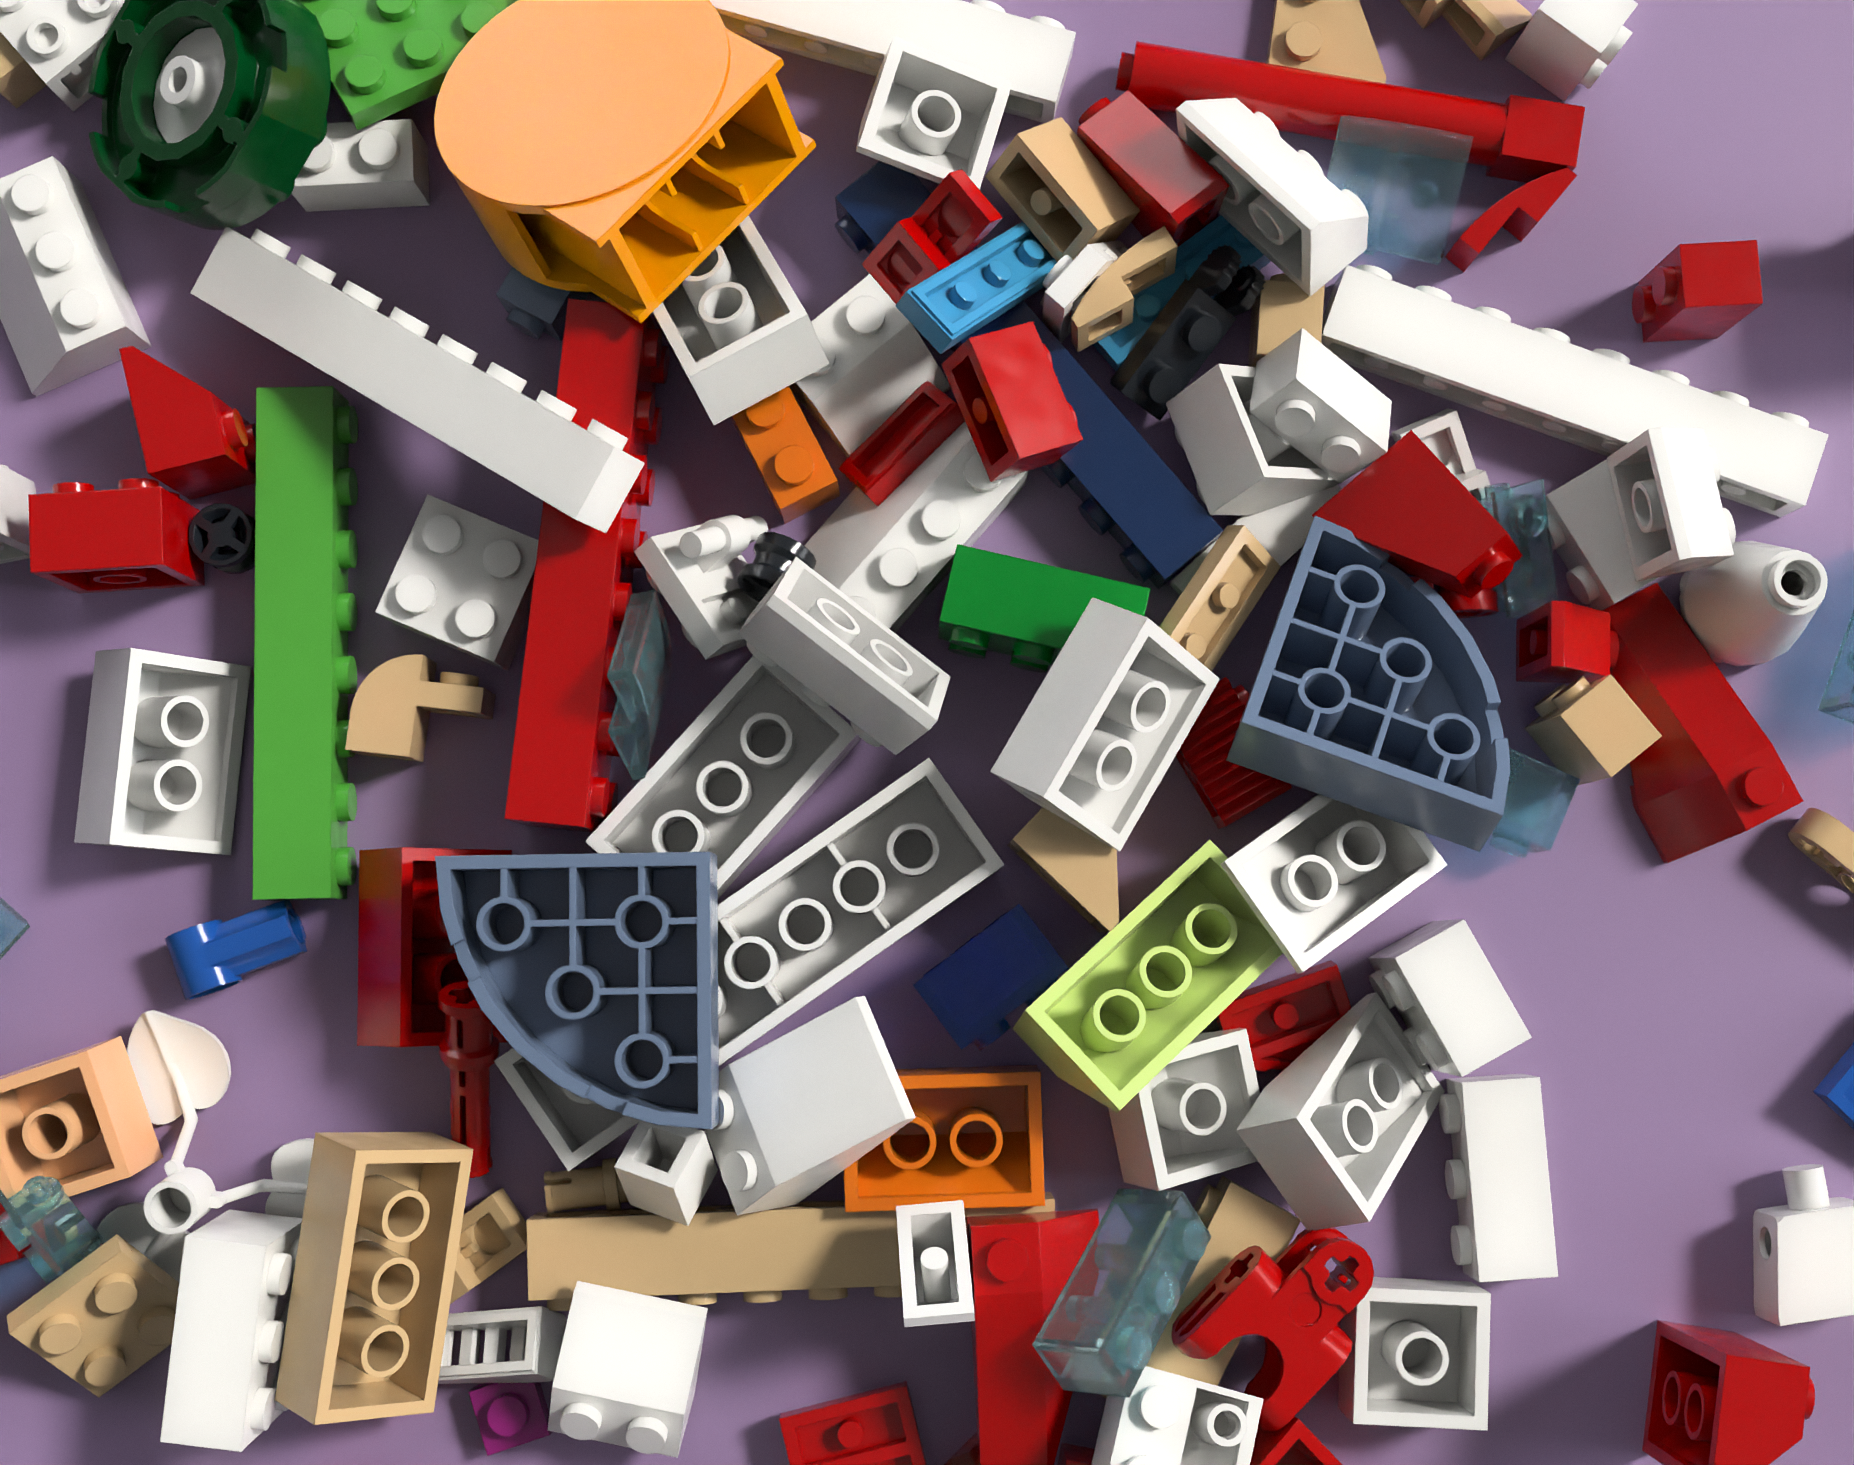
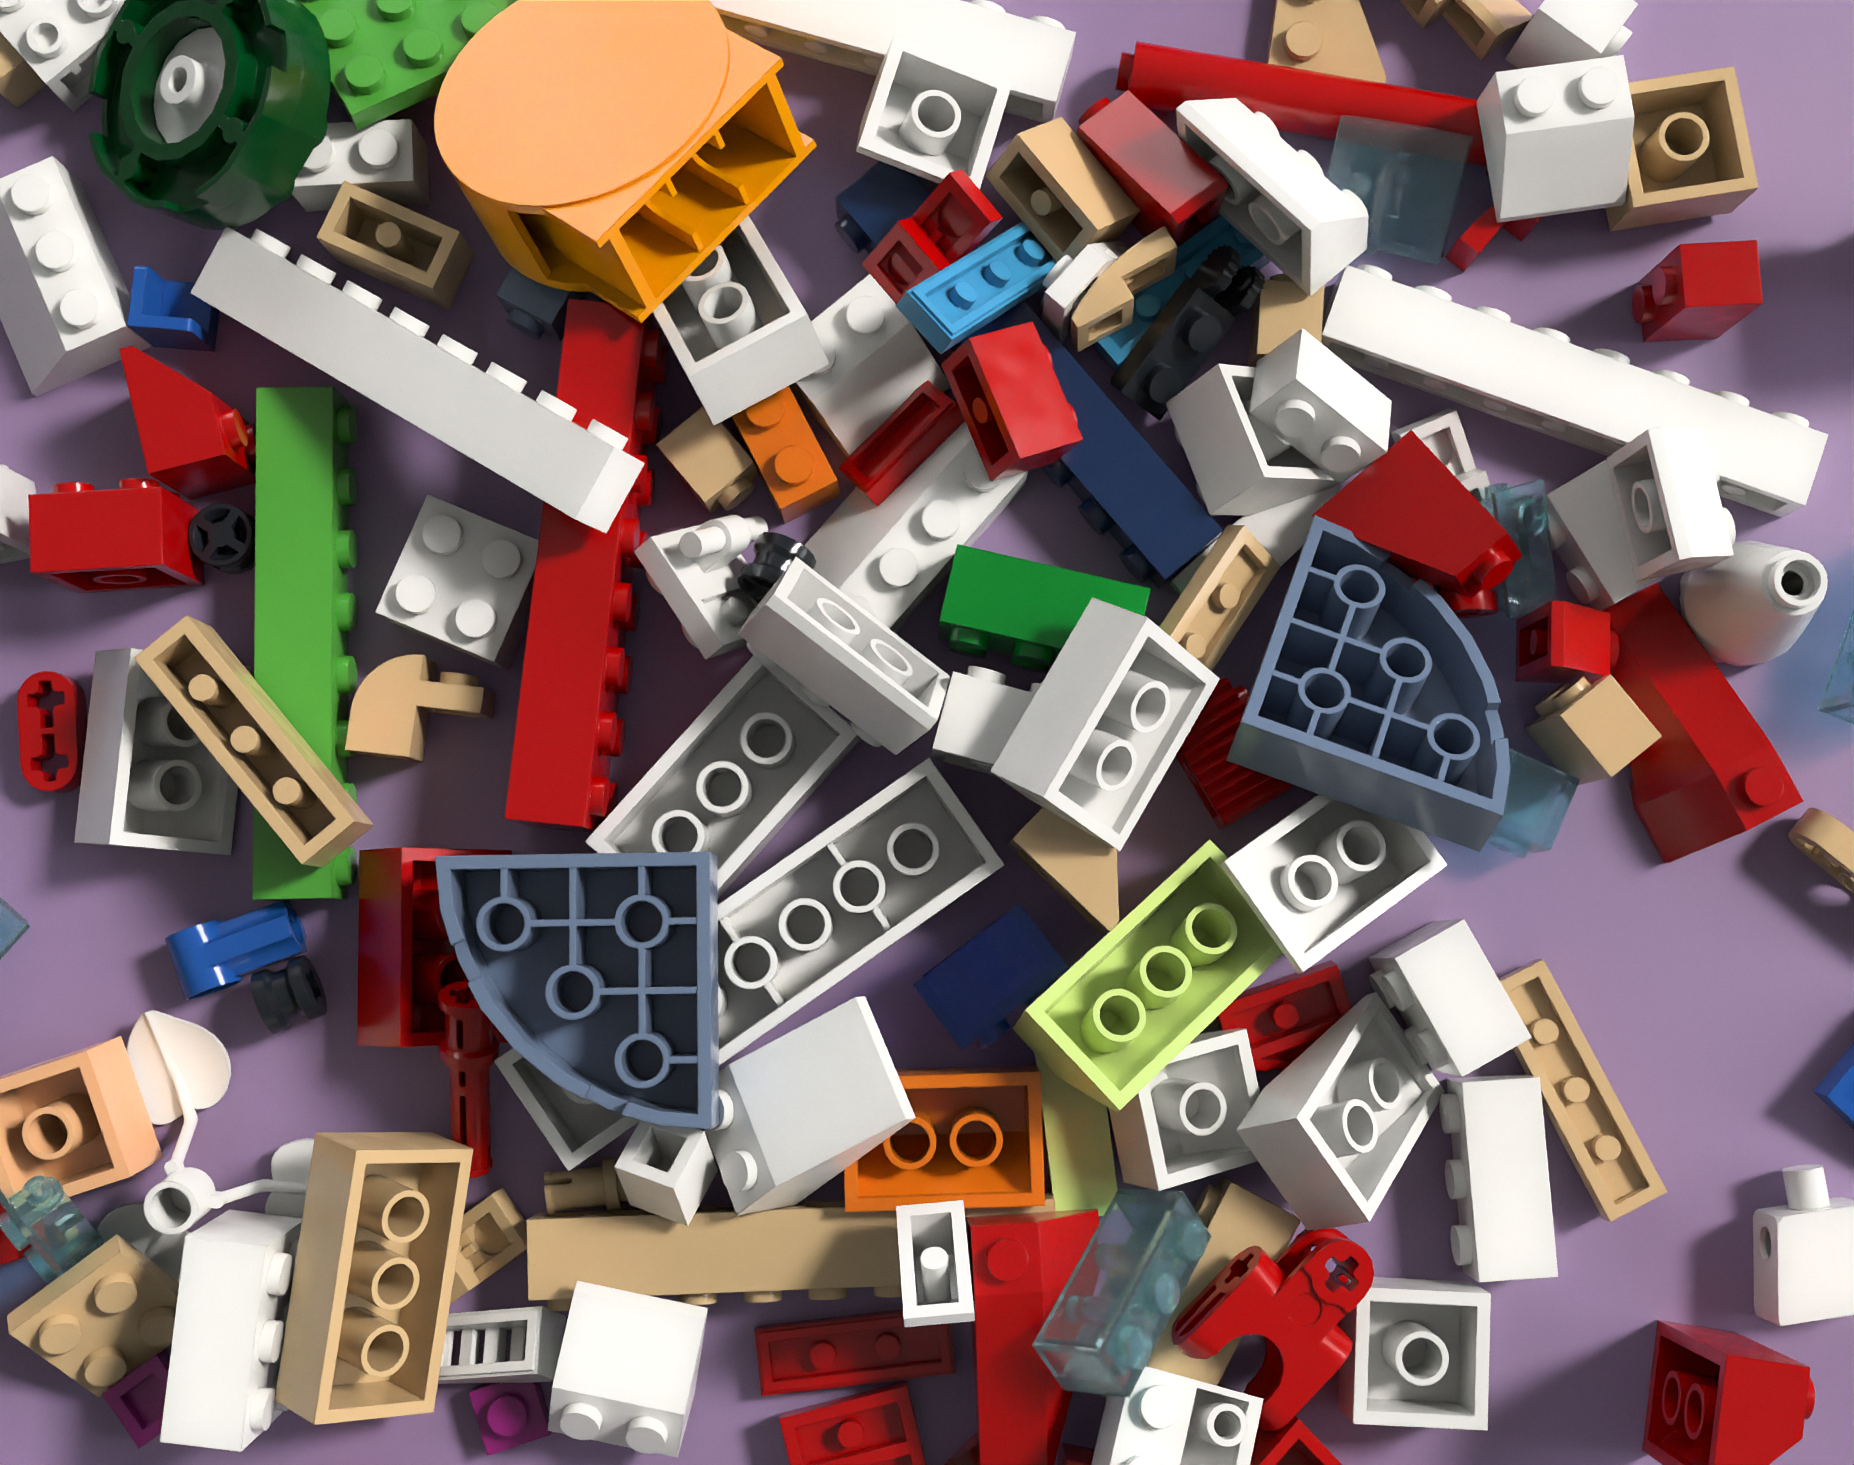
(37, 731): none -> red beam
(141, 1398): none -> magenta plate
(169, 314): none -> blue panel
(254, 742): none -> tan brick
(288, 994): none -> black wheel
(396, 245): none -> tan brick
(640, 679): clear light blue slope -> none
(709, 462): none -> tan brick
(849, 1352): none -> red tile
(978, 718): none -> white brick
(1076, 1145): none -> yellowish green tile
(1557, 137): none -> white slope
(1580, 1097): none -> tan plate
(1686, 150): none -> tan brick

